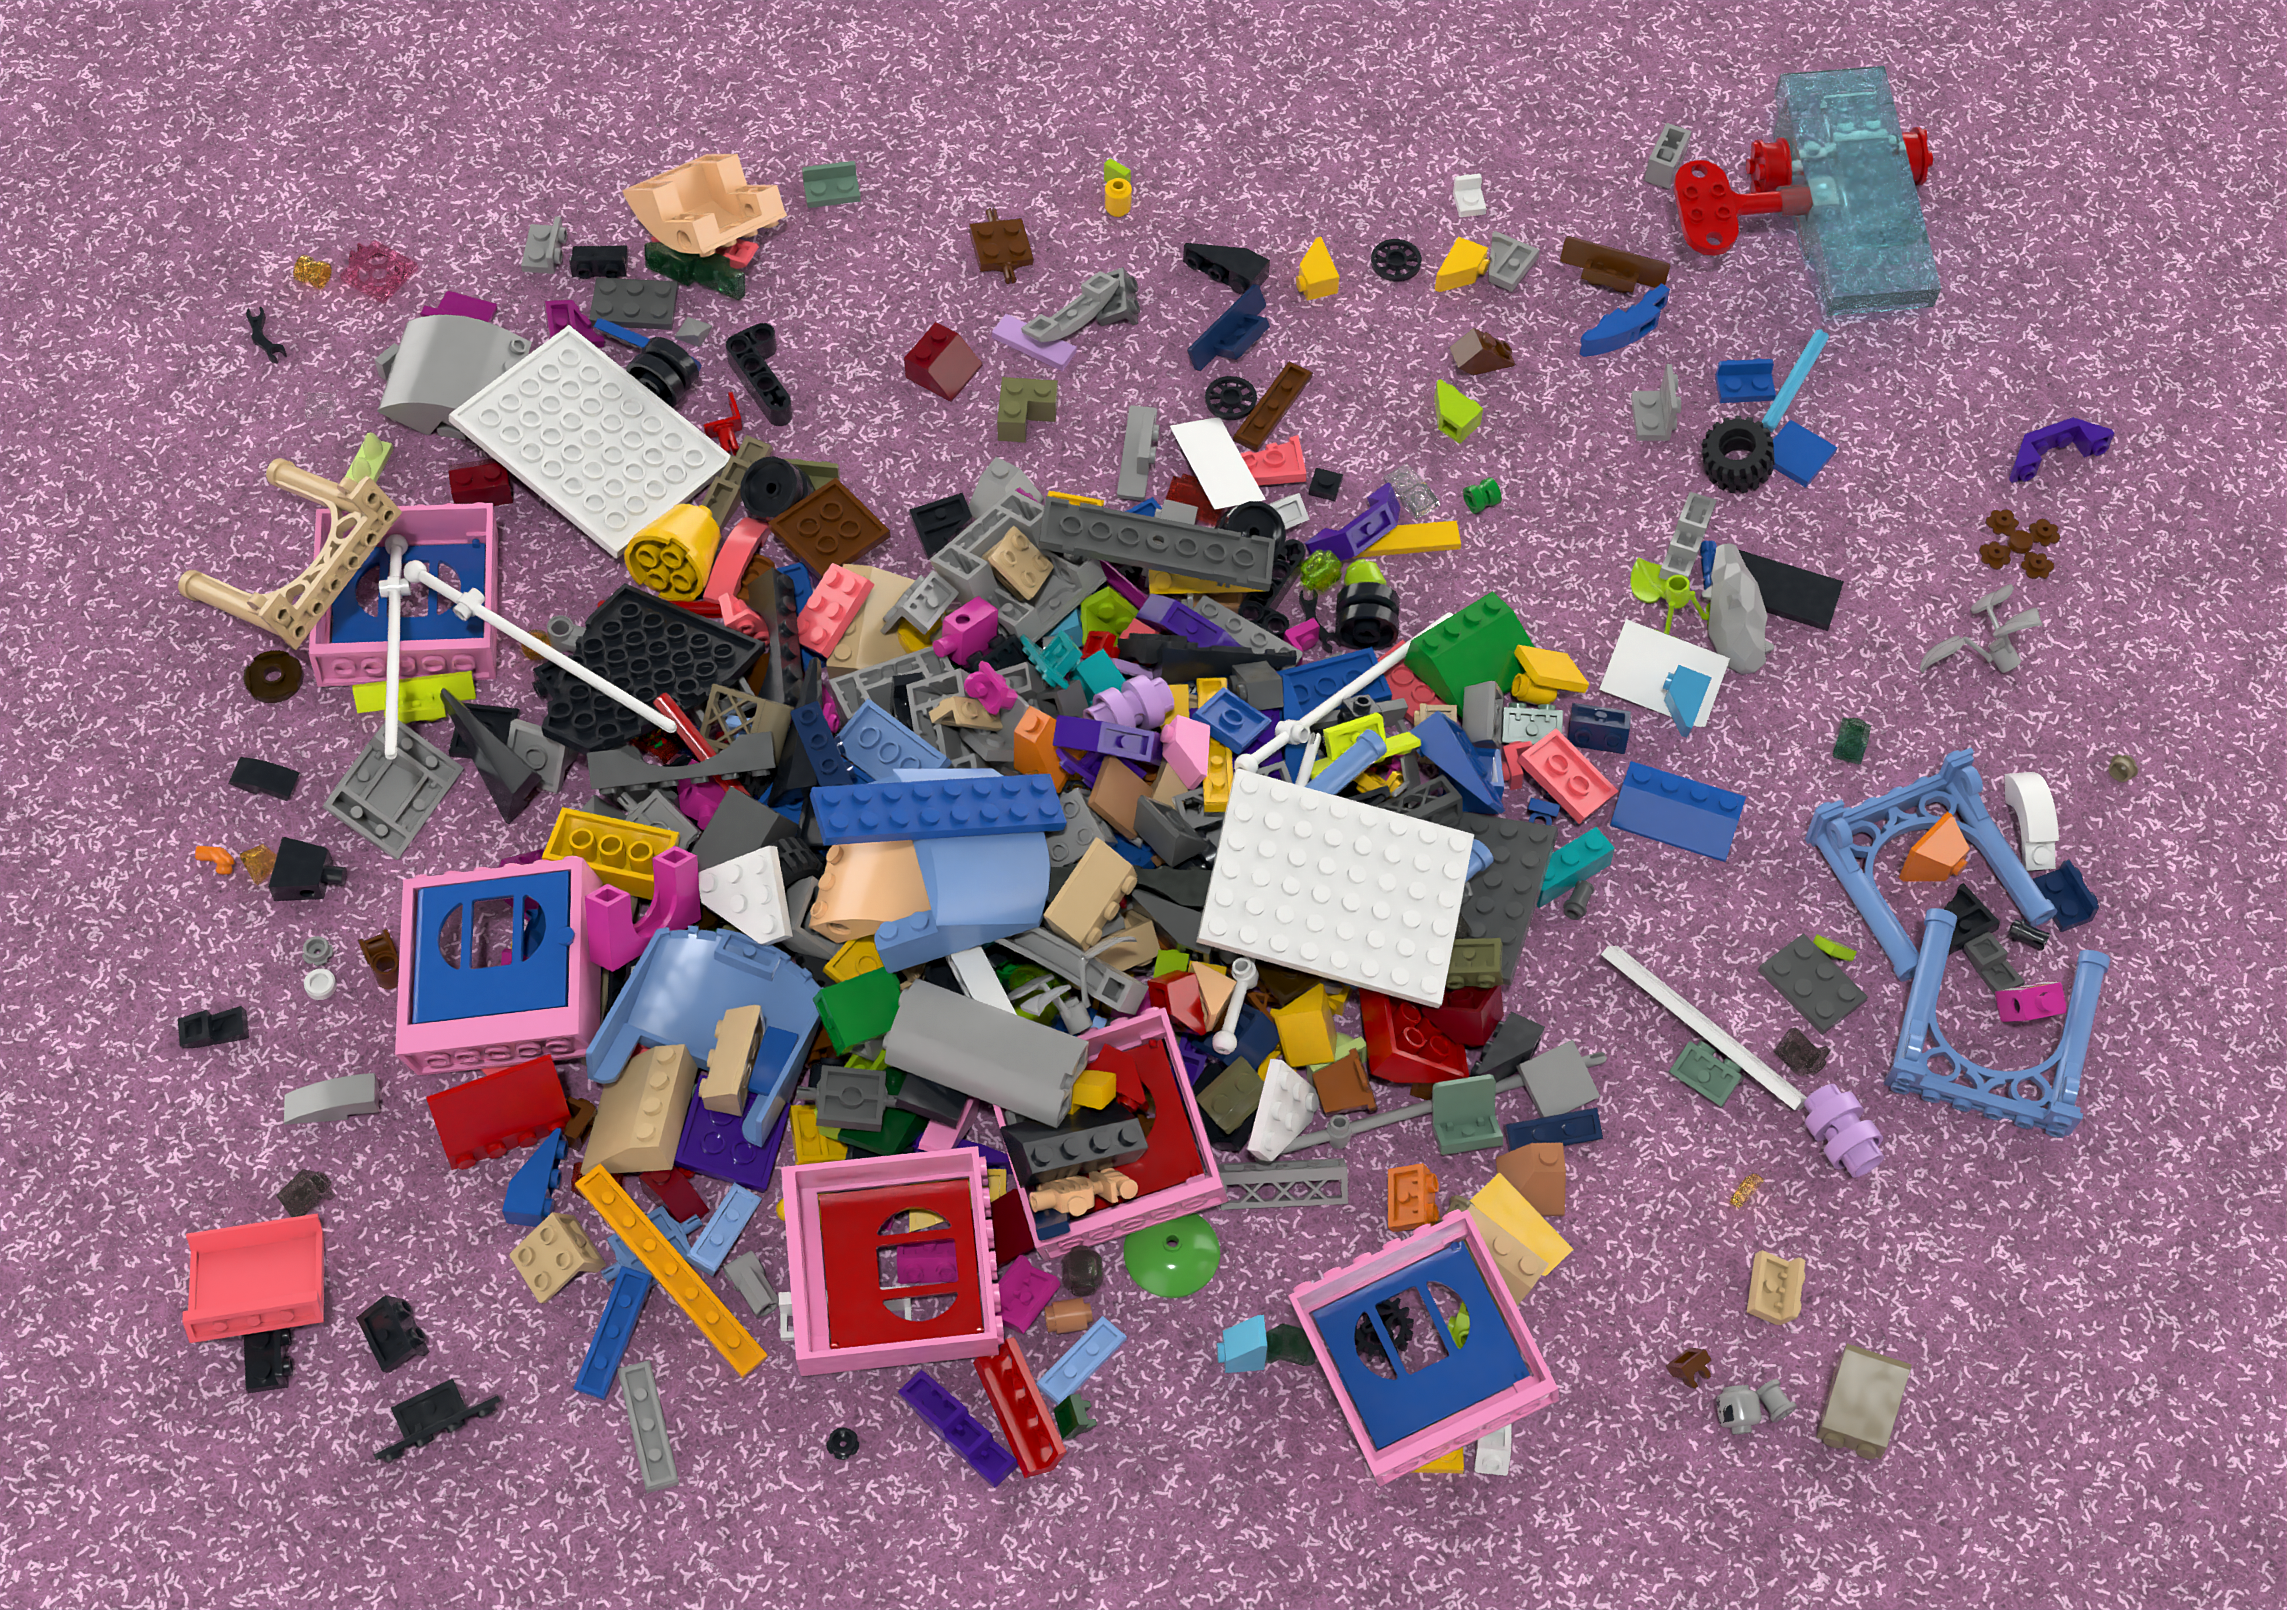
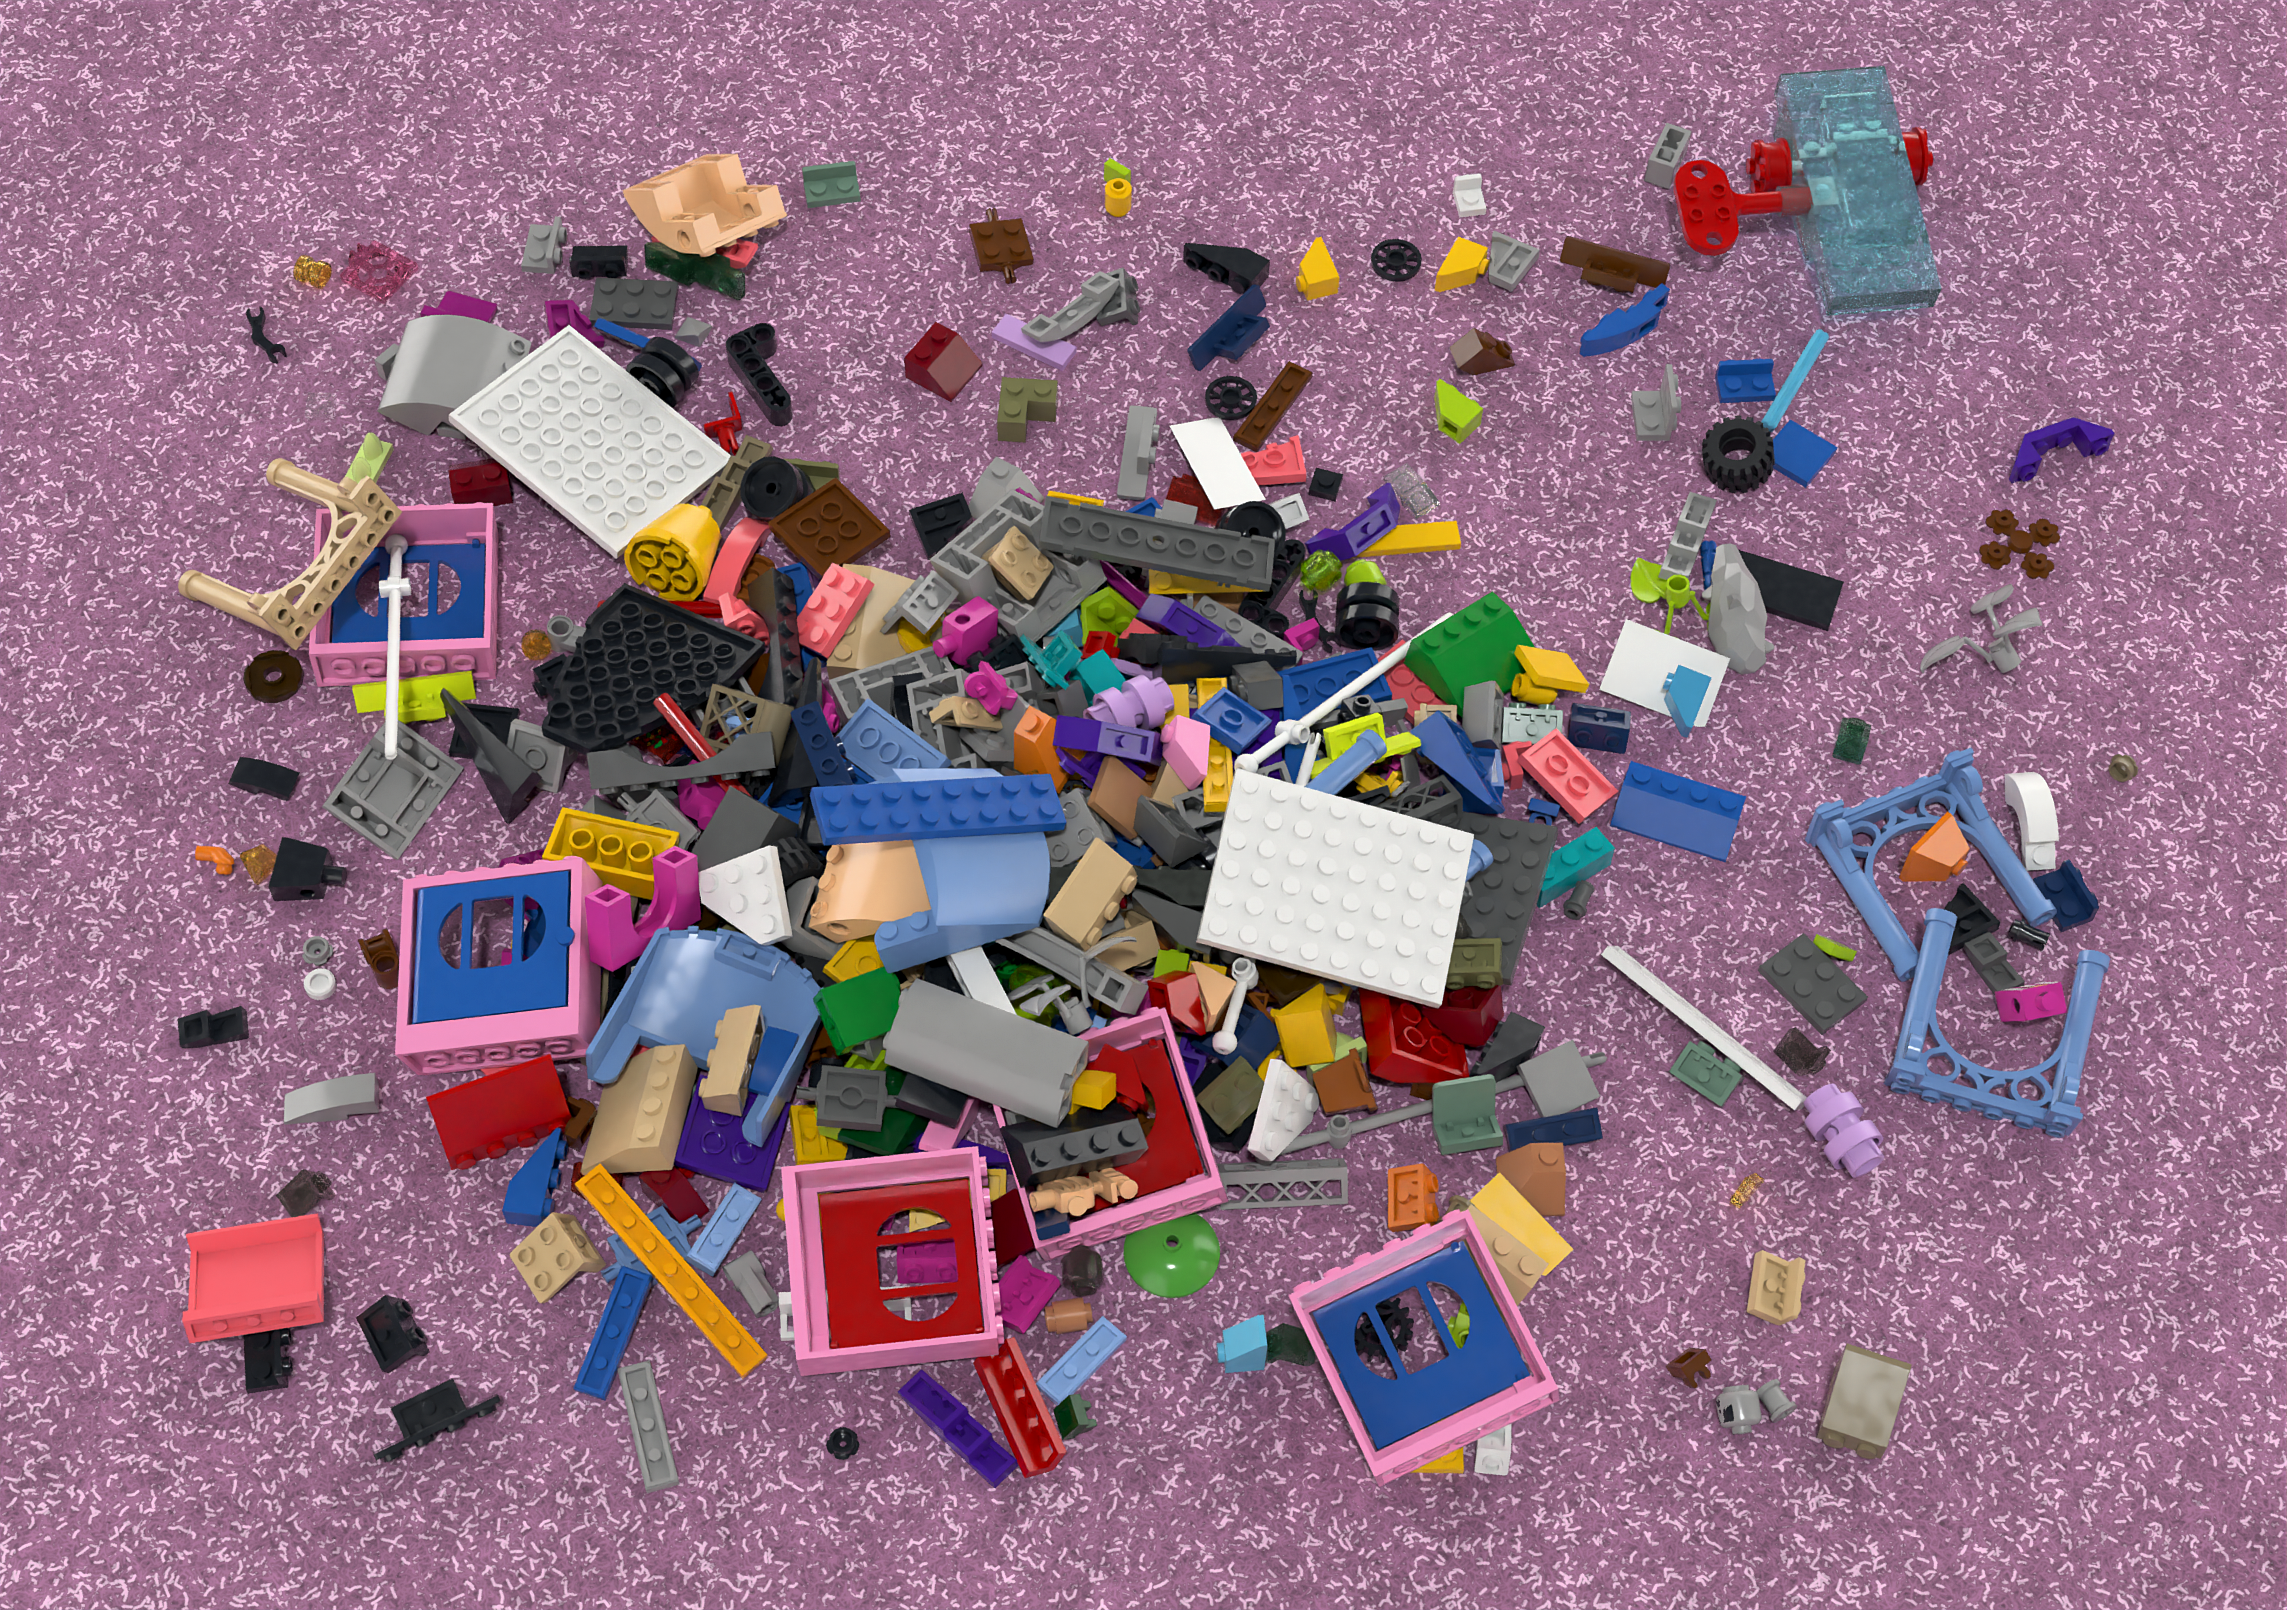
(470, 605): white bar -> none
(1482, 495): green wheel -> none

